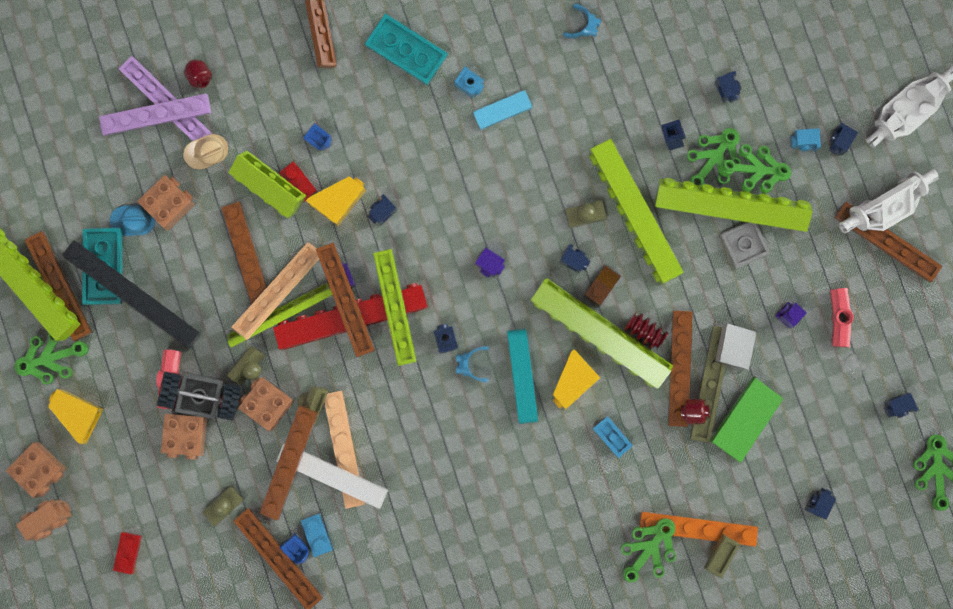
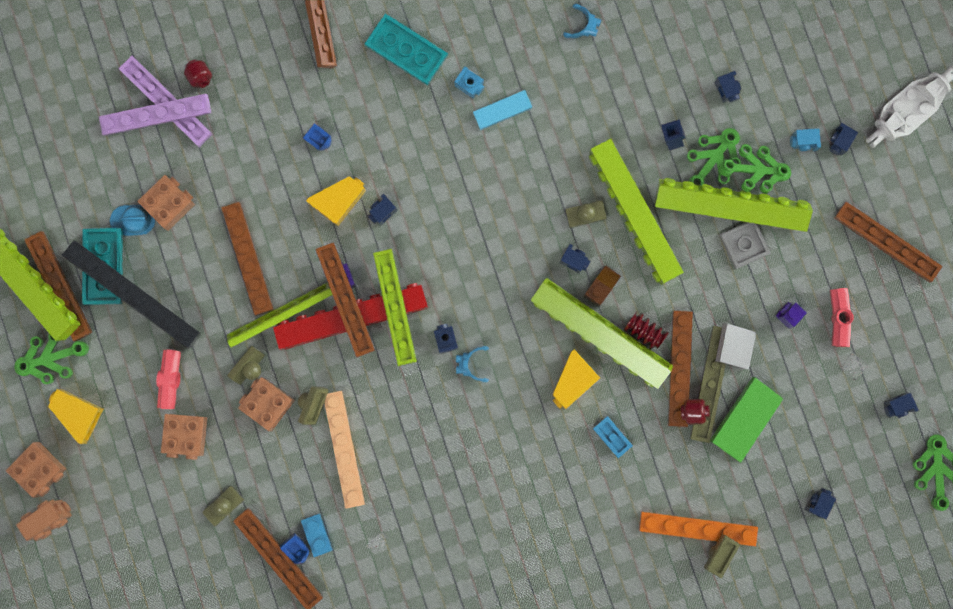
(127, 553): red plate -> none
(198, 395): brick -> none
(206, 151): tan piece -> none
(267, 184): lime brick -> none
(276, 291): light nougat plate -> none
(288, 463): dark orange plate -> none
(297, 178): red plate -> none
(341, 479): white tile -> none
(490, 263): dark purple brick -> none
(522, 376): teal beam -> none
(650, 547): bright green plant -> none
(891, 206): white plate -> none

